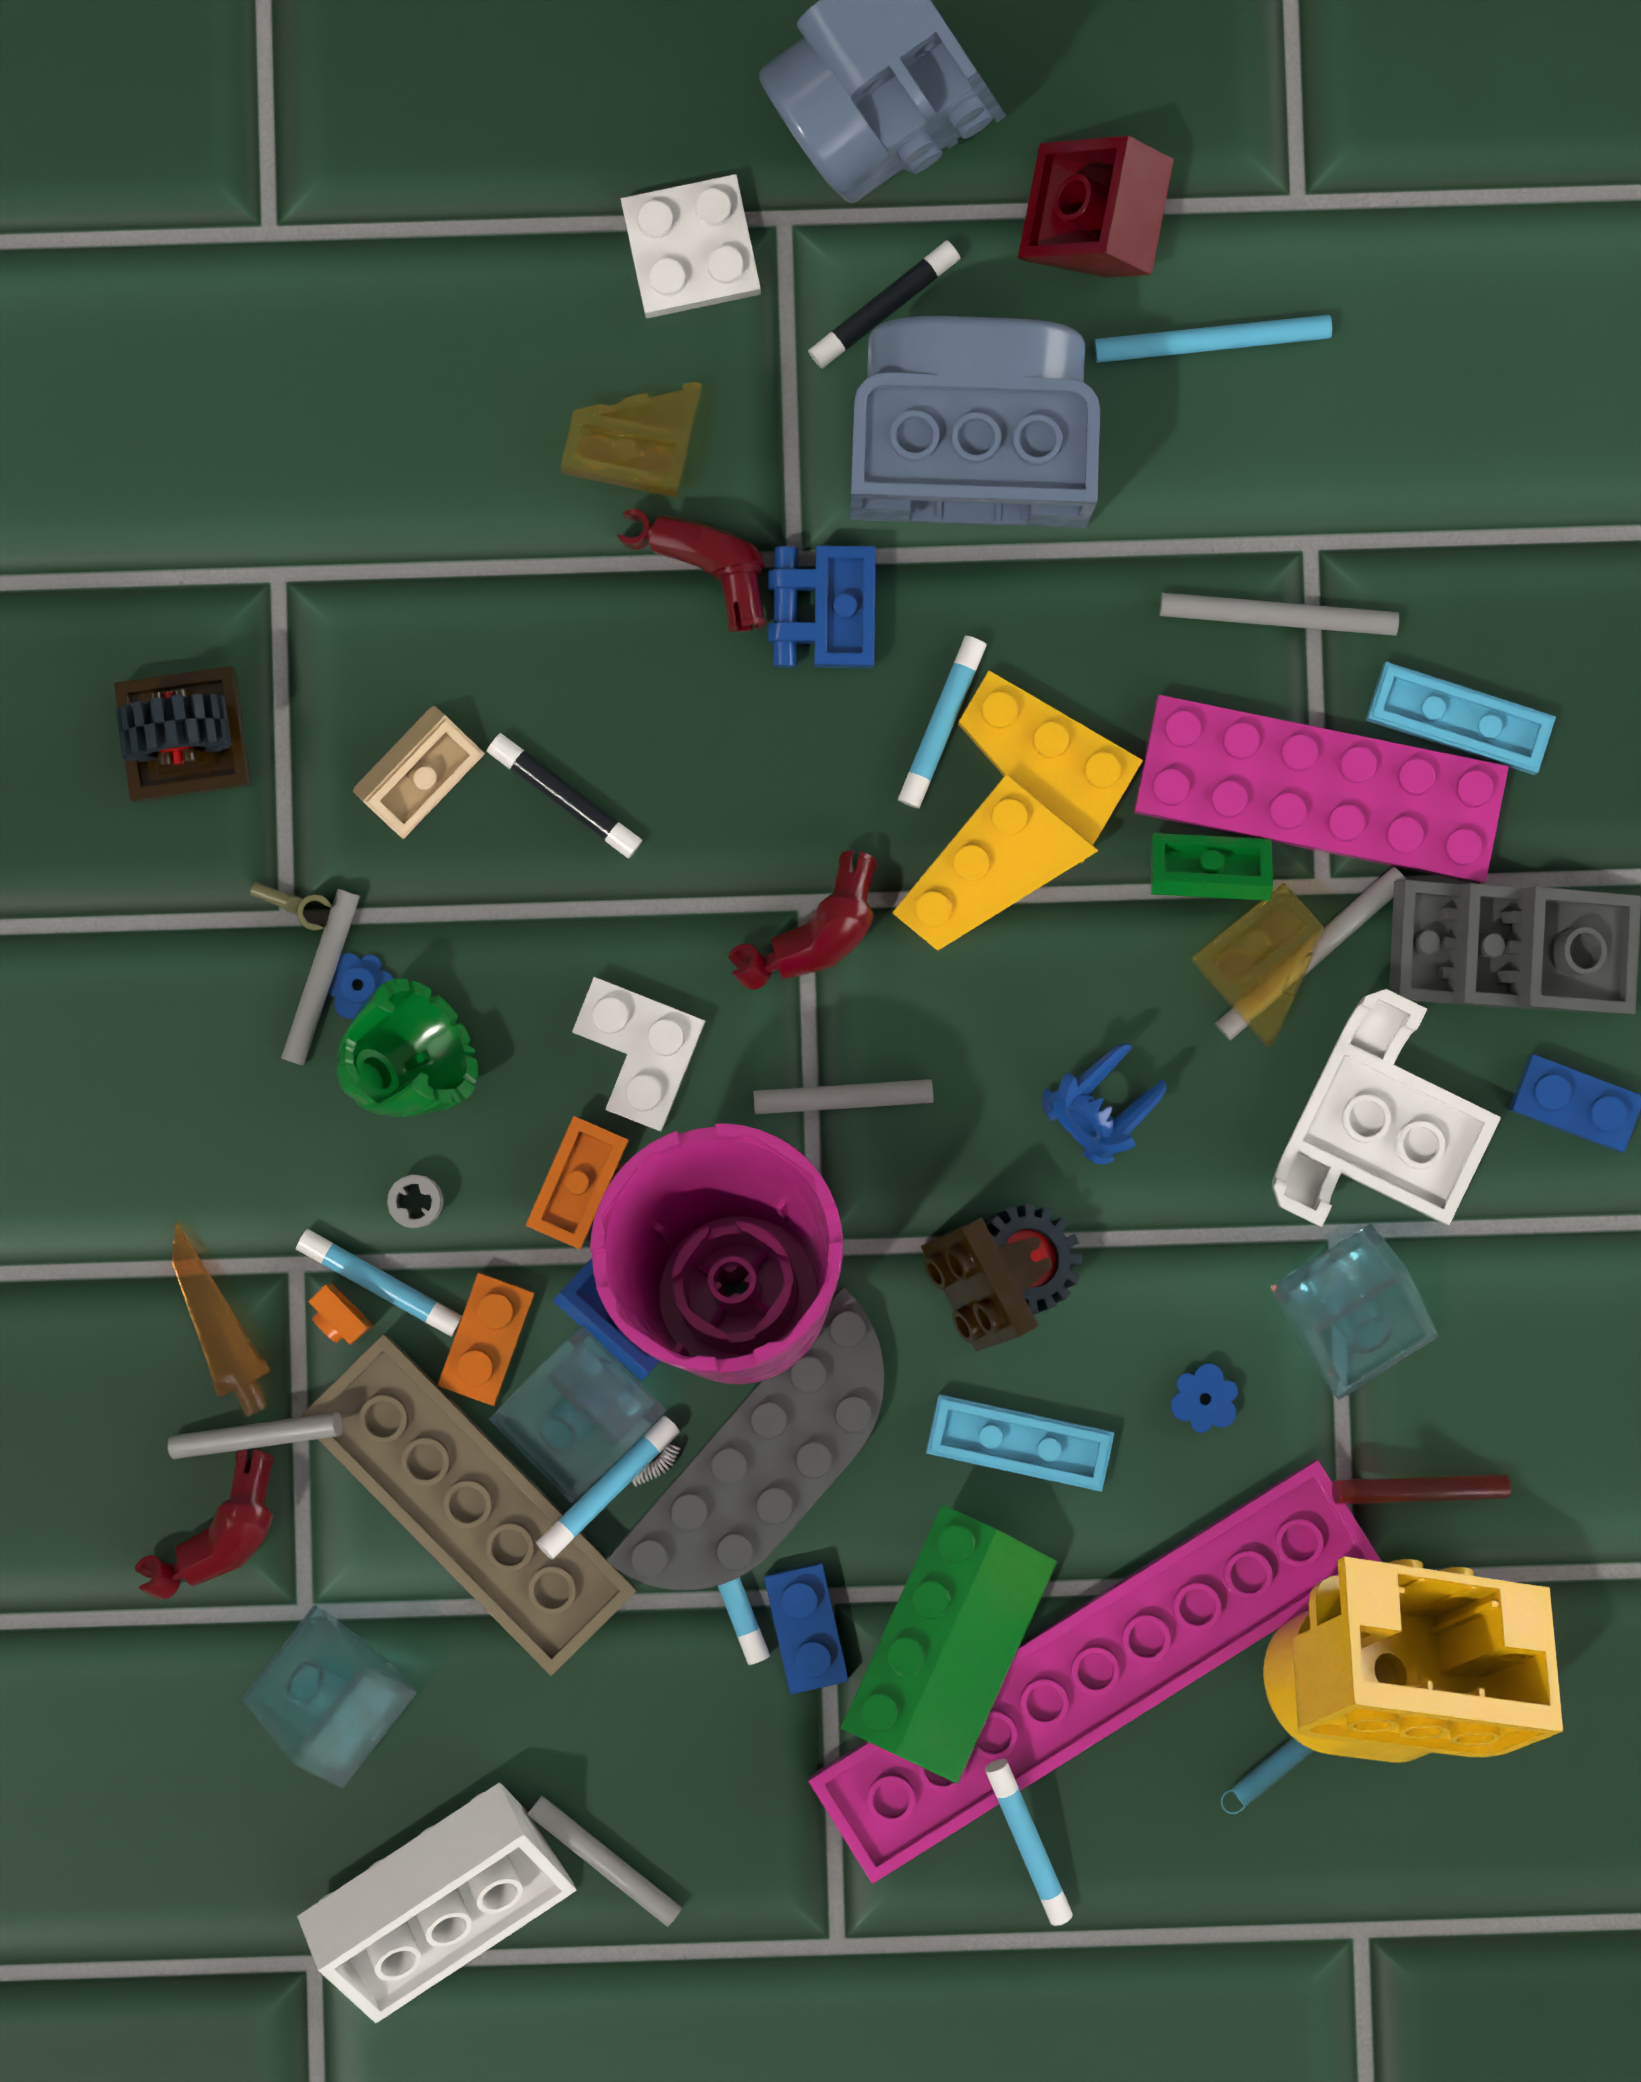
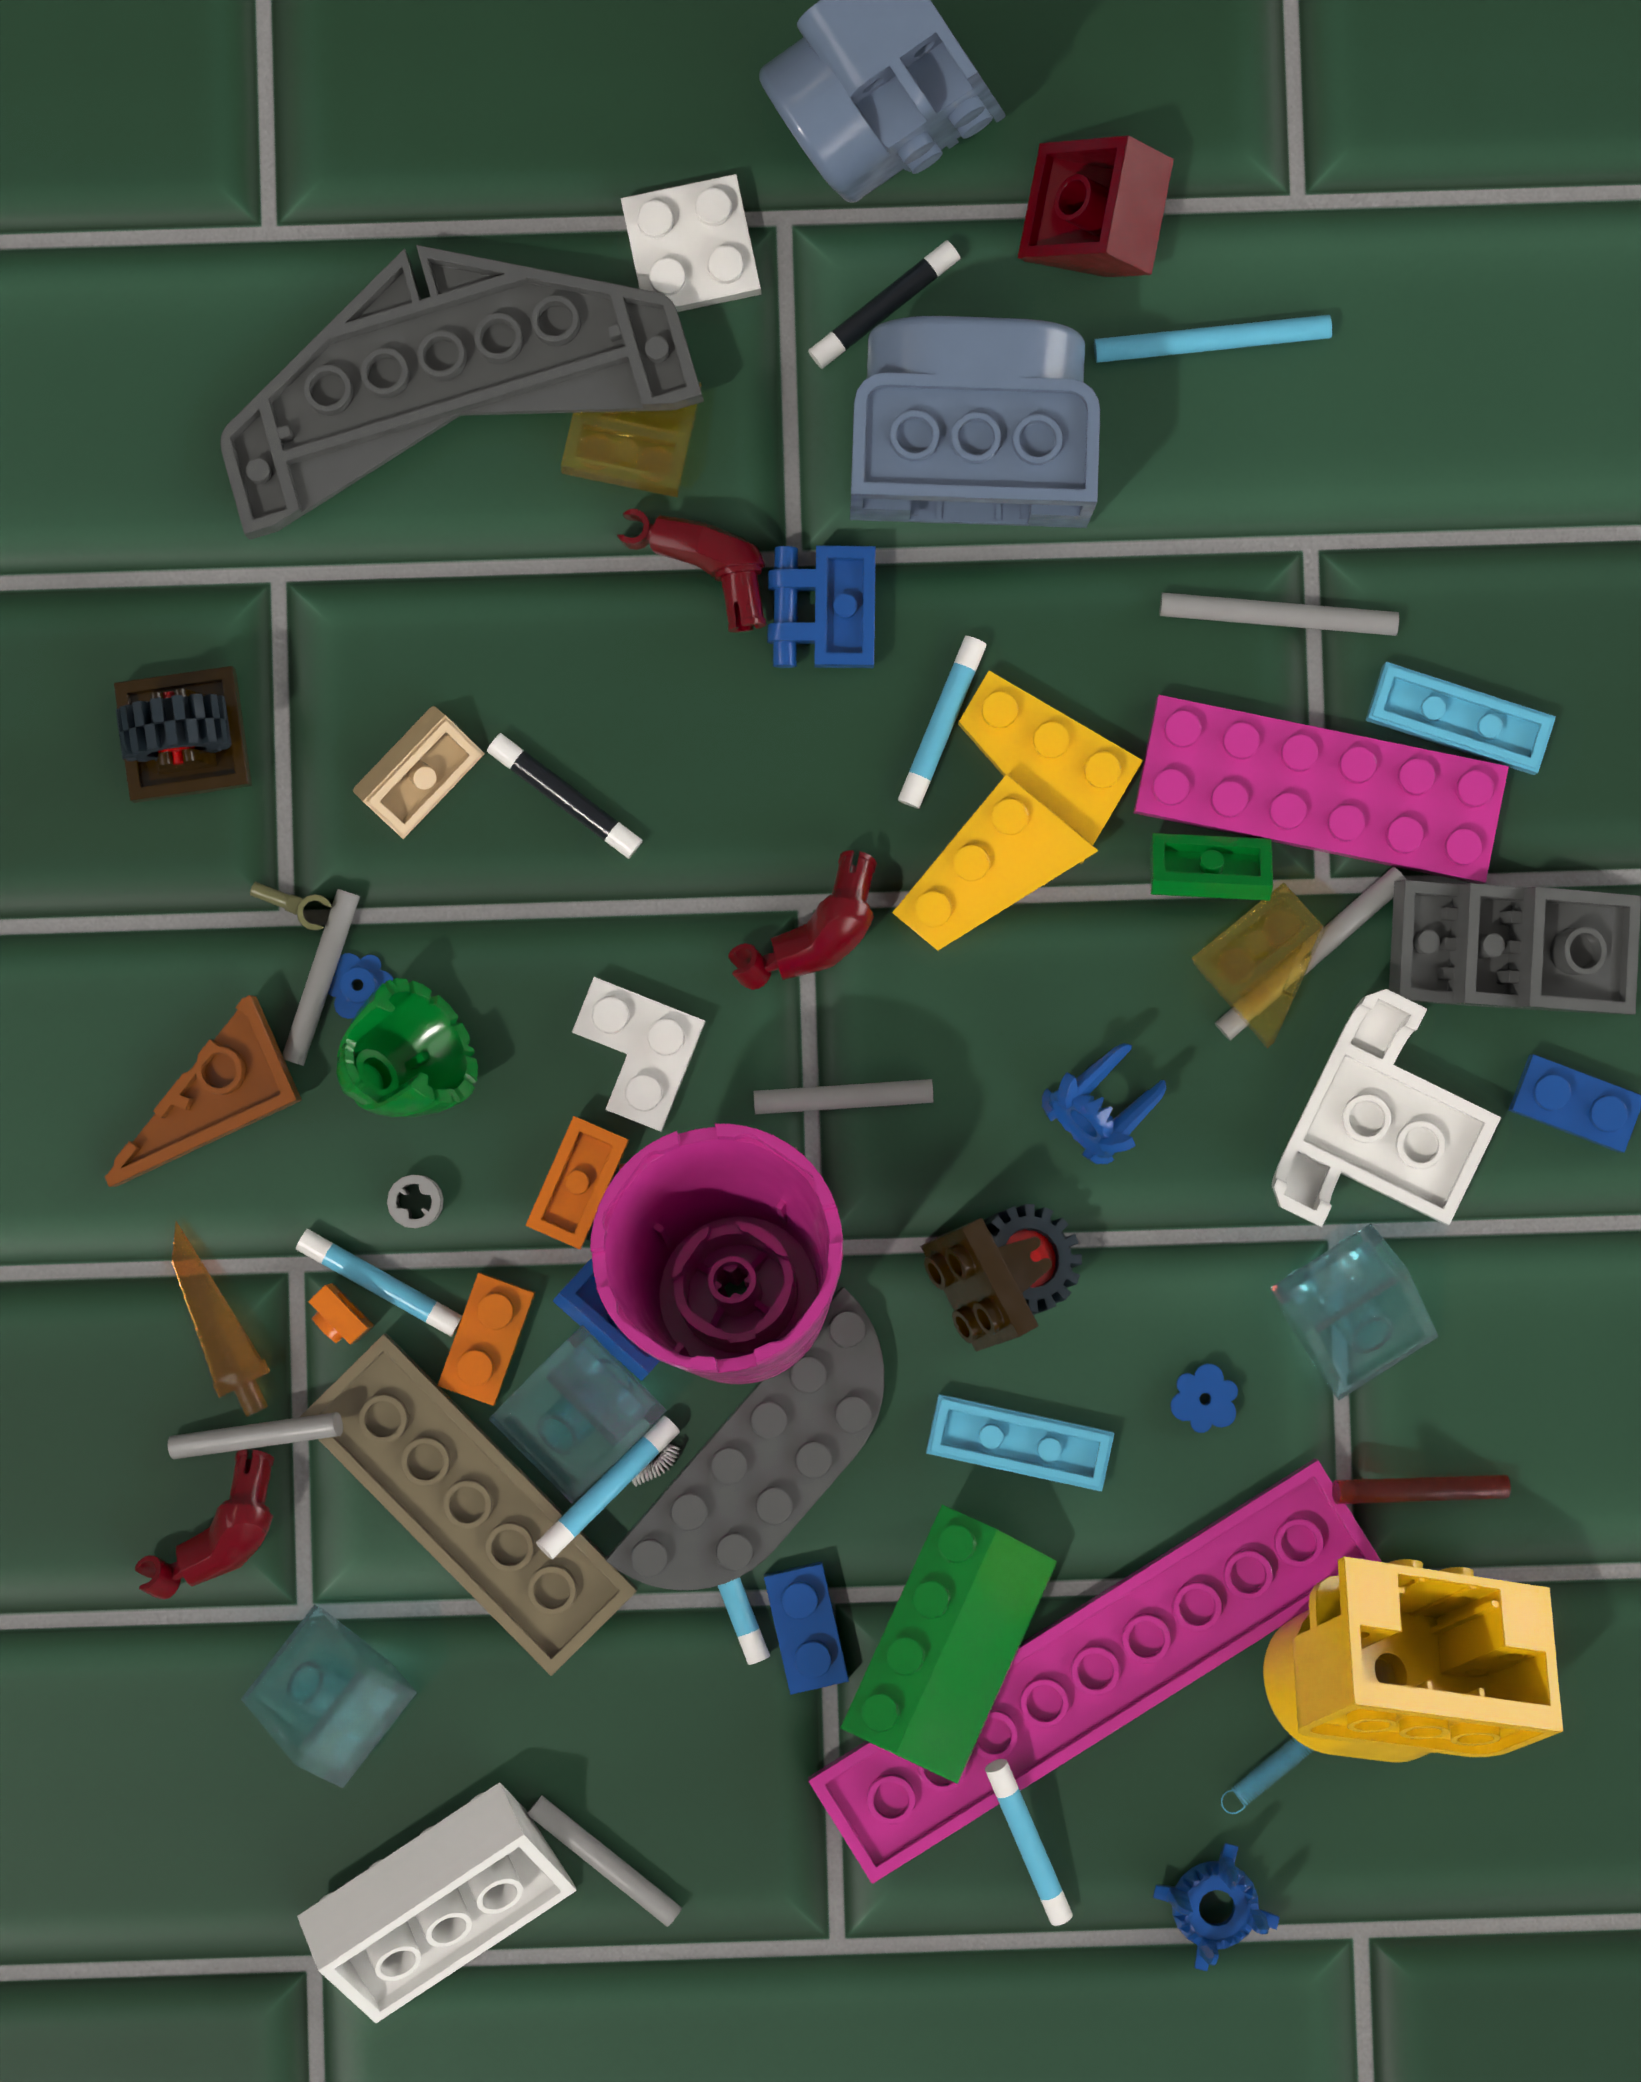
(228, 1088): none -> dark orange wing
(408, 365): none -> dark grey wing
(1209, 1936): none -> blue piece

